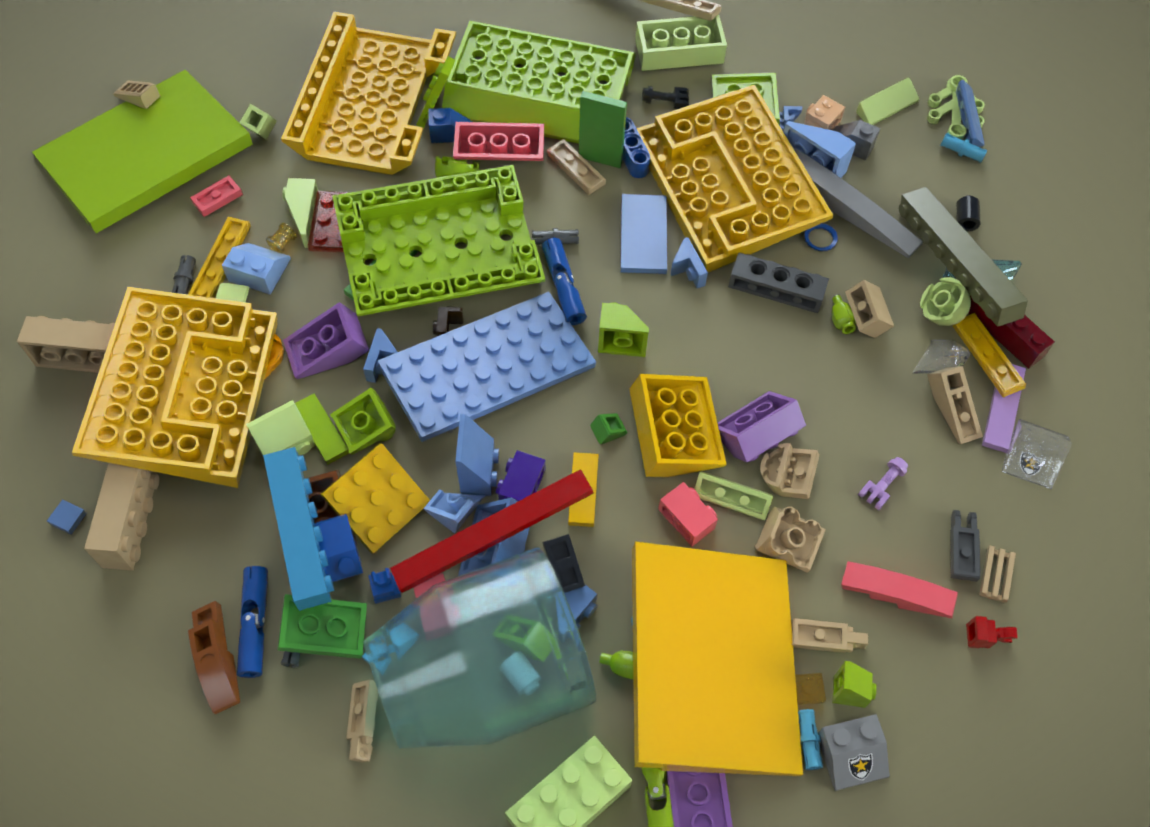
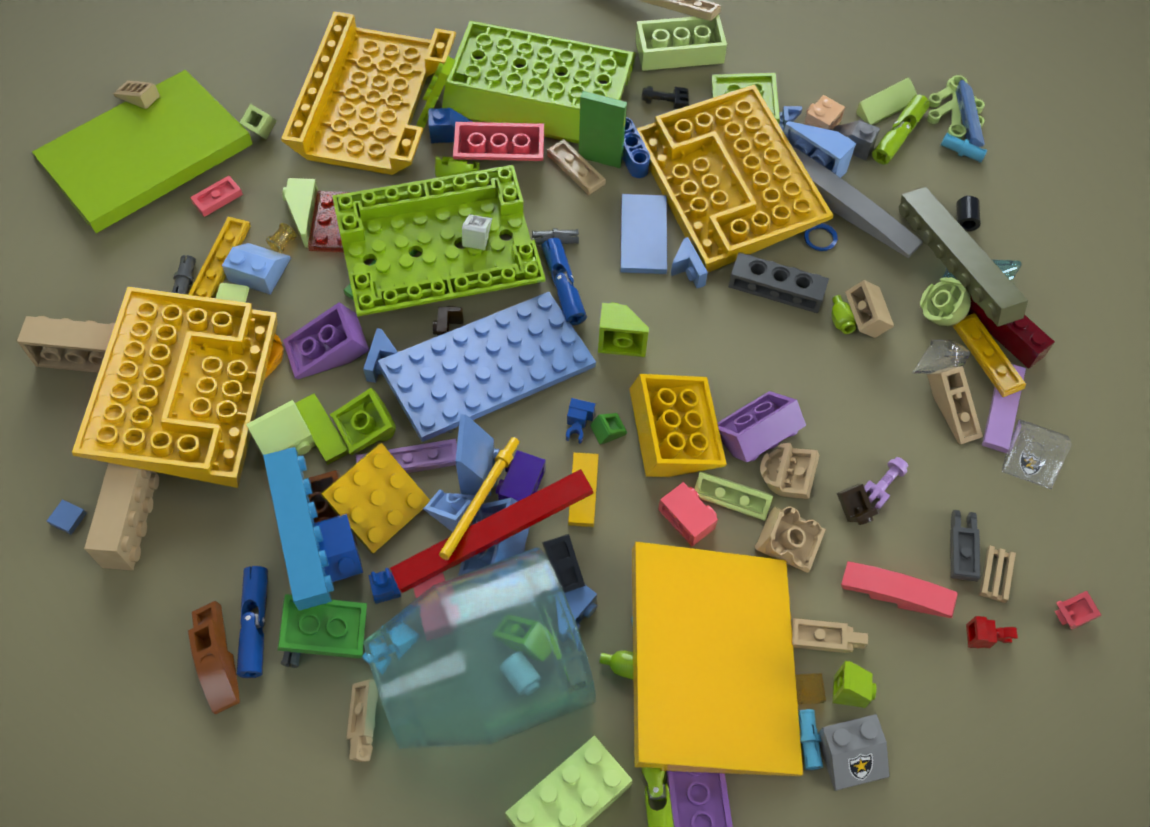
(424, 456): none -> lavender tile
(476, 231): none -> white slope
(502, 461): none -> yellow bar
(577, 416): none -> blue piece
(857, 505): none -> dark brown bracket
(901, 129): none -> lime piece
(1077, 610): none -> coral bracket

